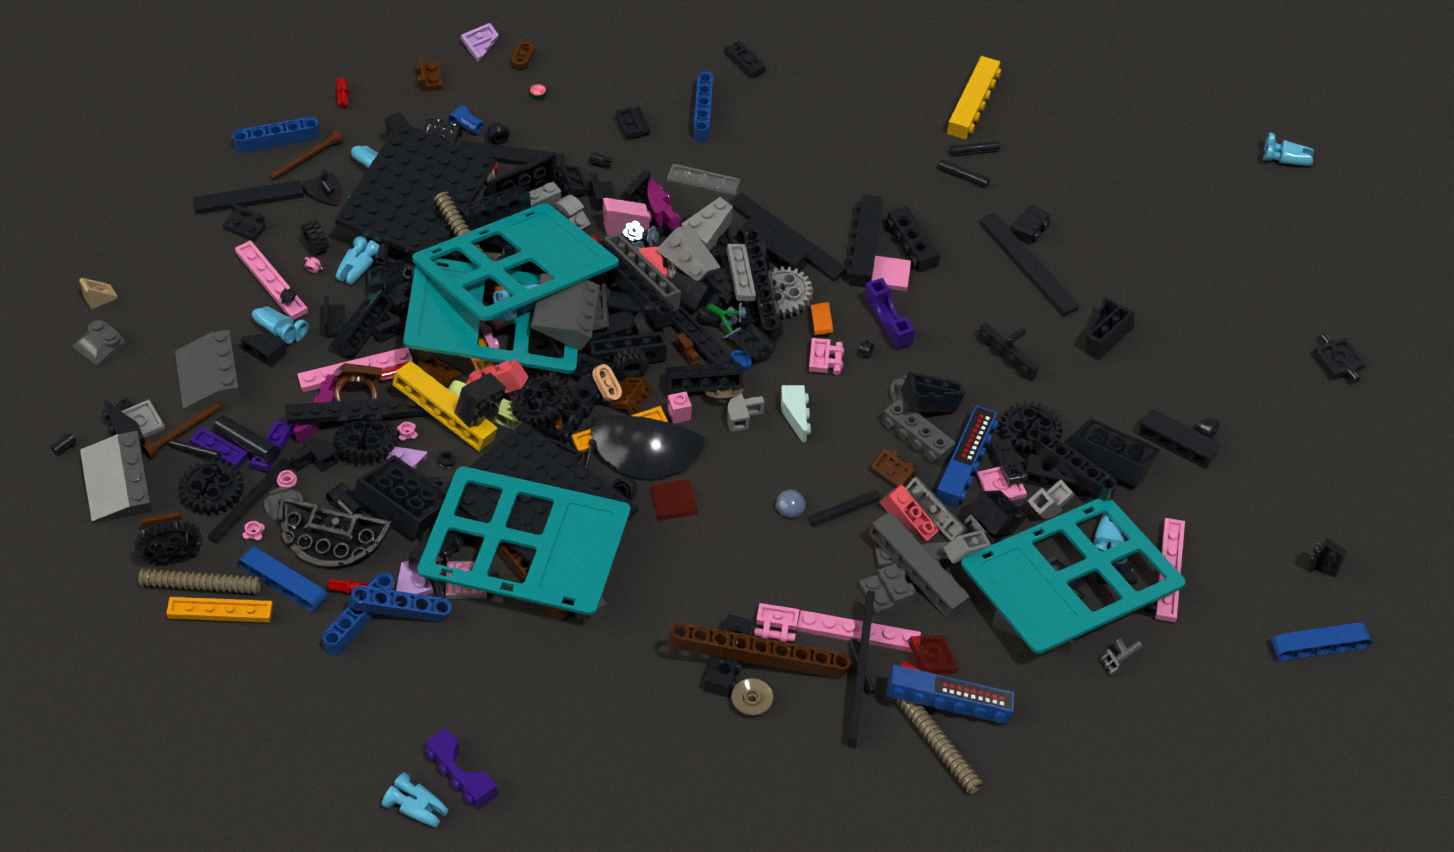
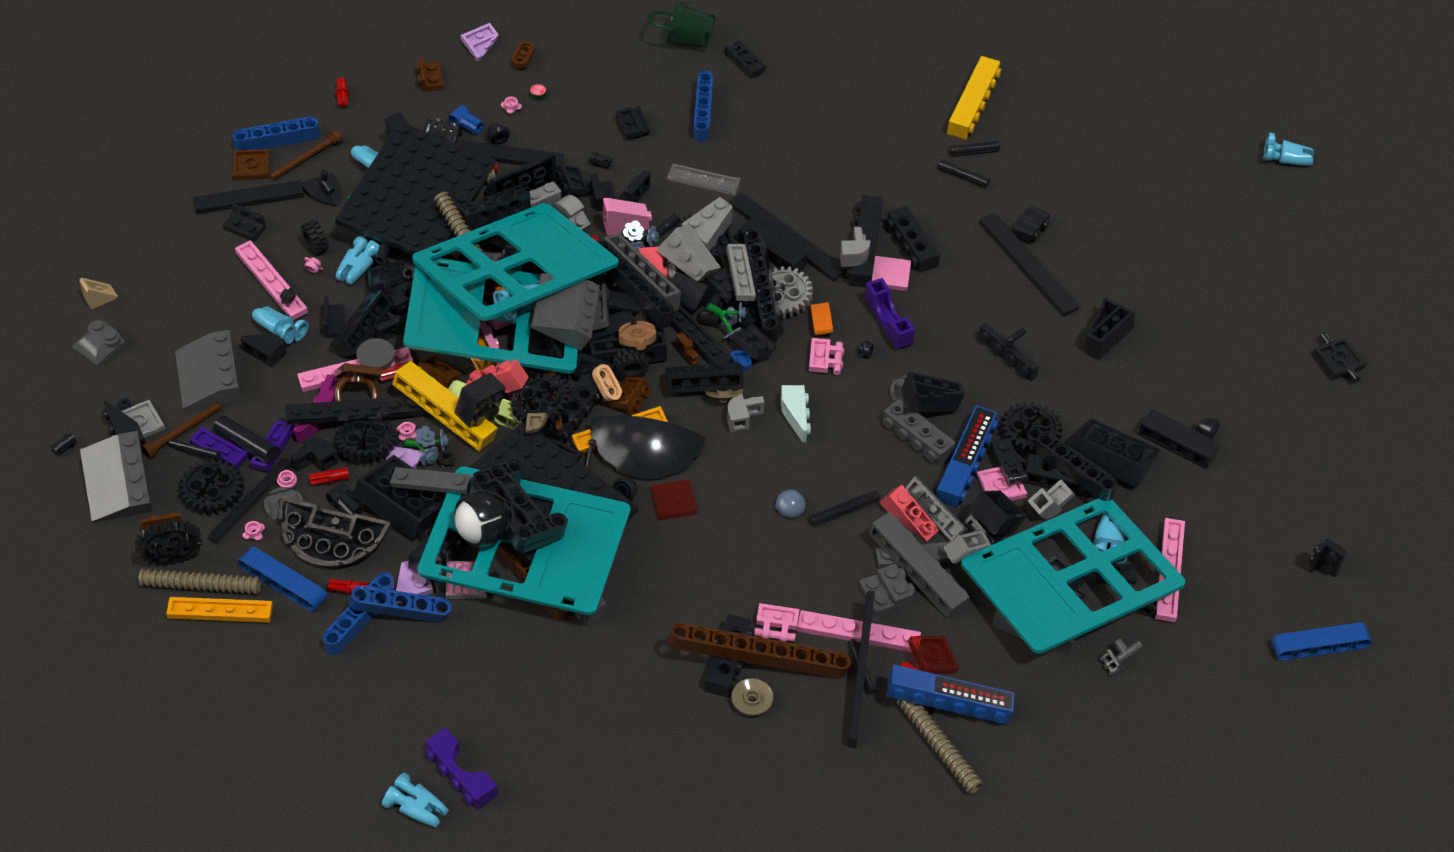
(251, 164): none -> reddish brown tile
(329, 476): none -> red axle
(375, 353): none -> dark grey tile
(424, 439): none -> sand blue plant
(431, 480): none -> dark grey plate
(501, 506): none -> black beam
(511, 105): none -> bright pink plate
(535, 422): none -> dark tan tile
(637, 335): none -> medium nougat plate
(661, 207): magenta slope -> none
(679, 407): bright pink brick -> none
(686, 25): none -> clear green piece
(856, 251): none -> light grey brick
(893, 468): reddish brown bracket -> none

